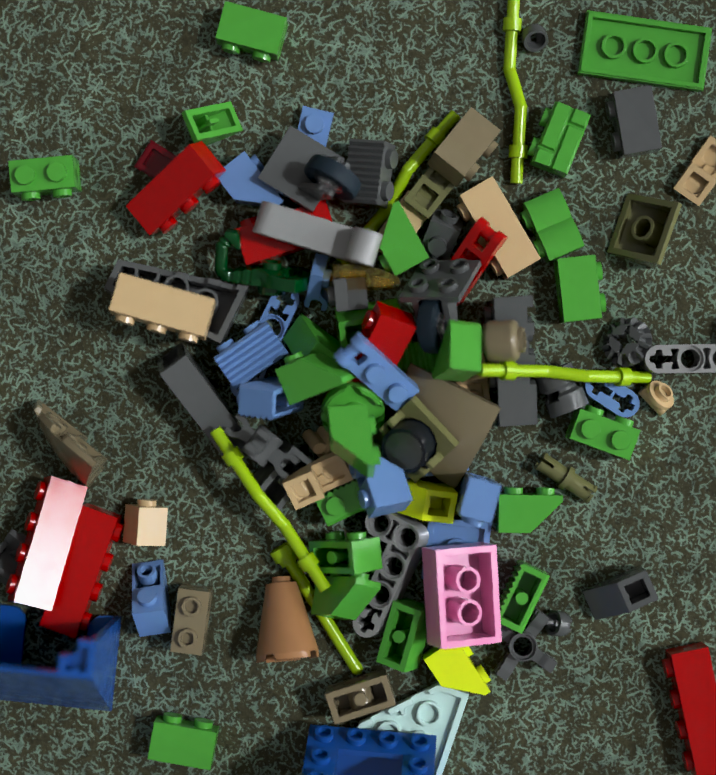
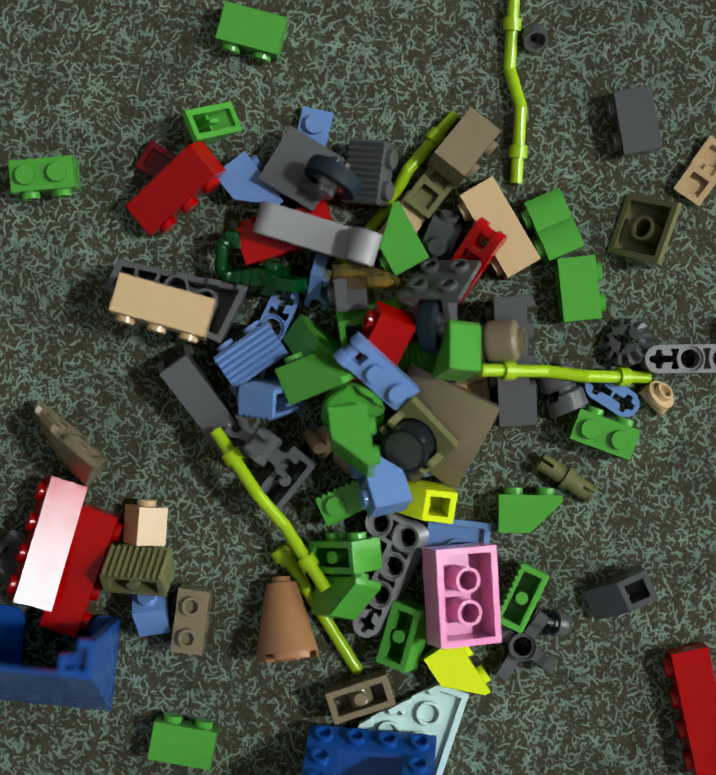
(137, 570): none -> olive brick
(315, 479): tan slope -> none
(477, 499): medium blue brick -> none
(558, 139): bright green brick -> none
(644, 51): bright green tile -> none

